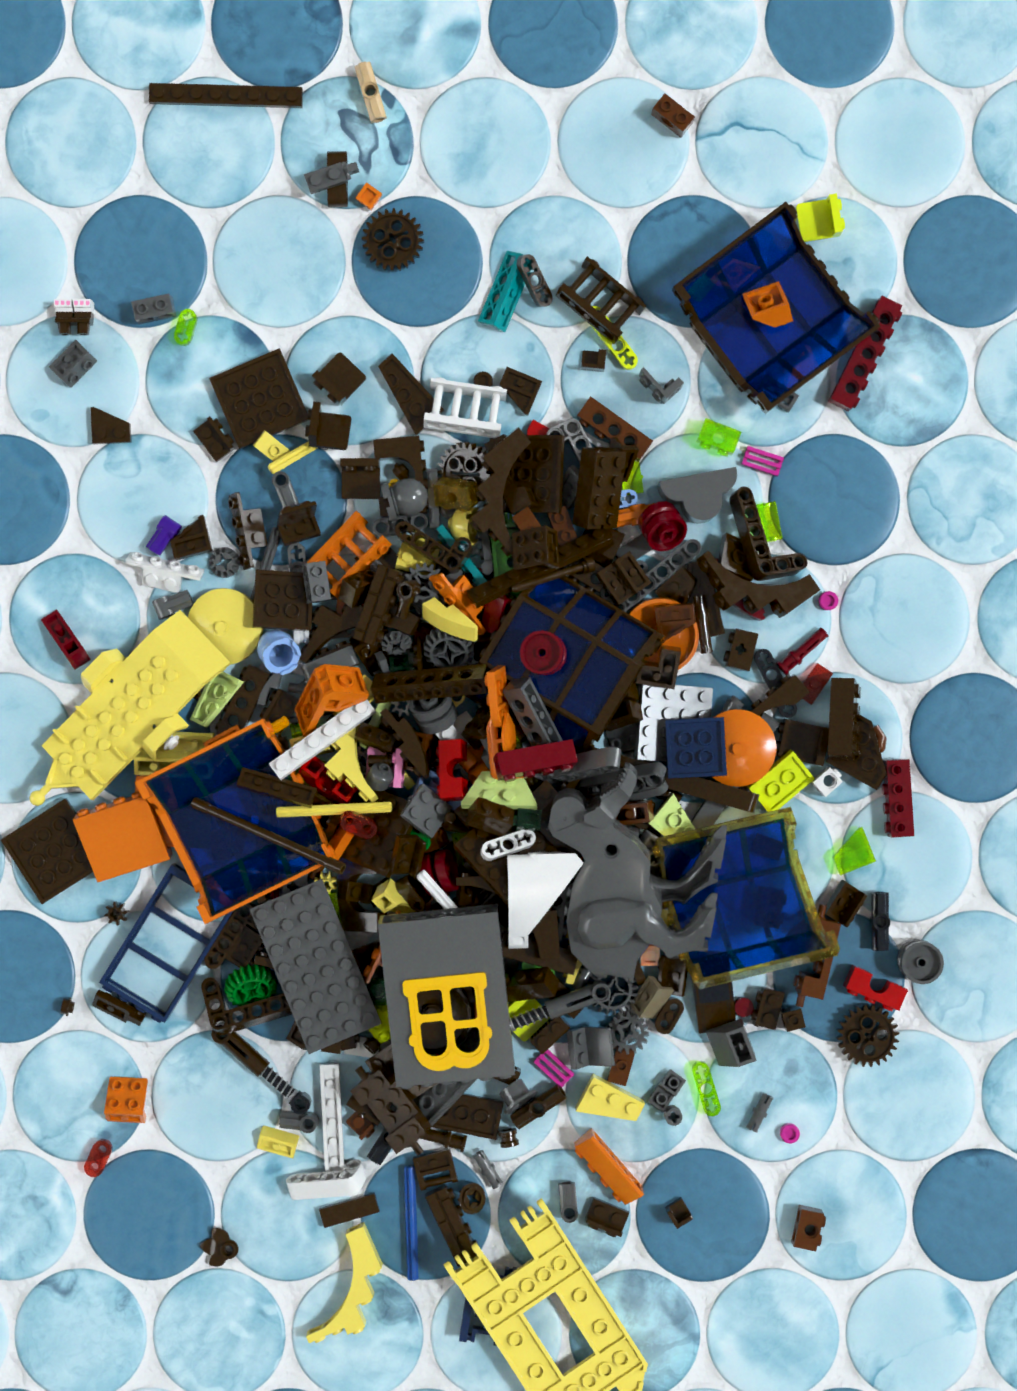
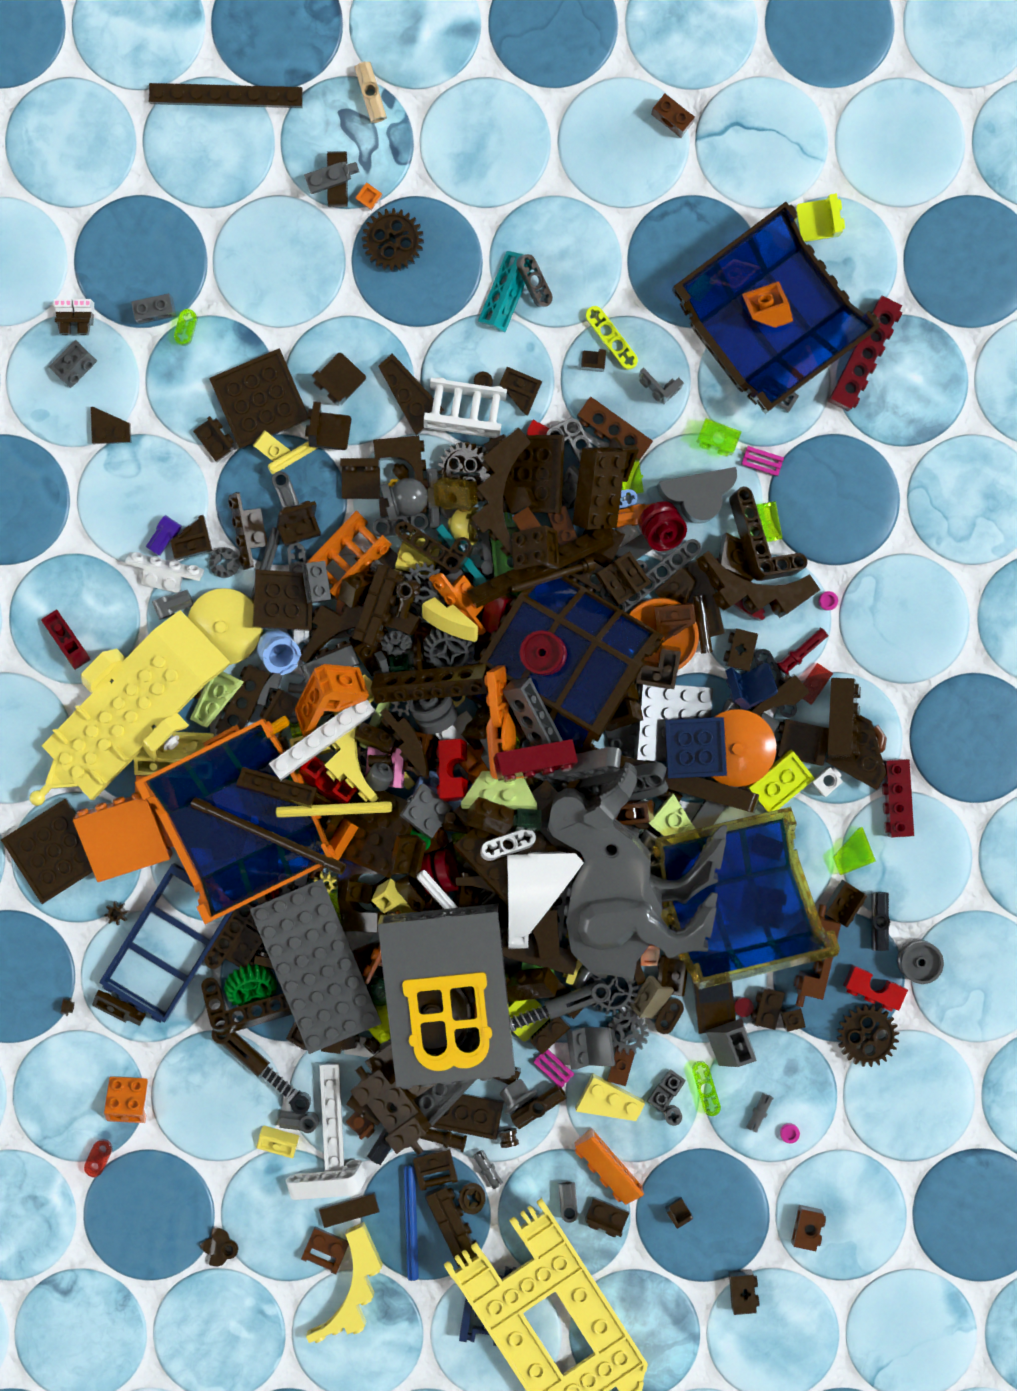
(327, 1244): none -> reddish brown plate
(357, 823): clear red plate -> none
(594, 317): dark brown fence -> none
(741, 1303): none -> dark brown brick
(751, 686): none -> dark blue bracket

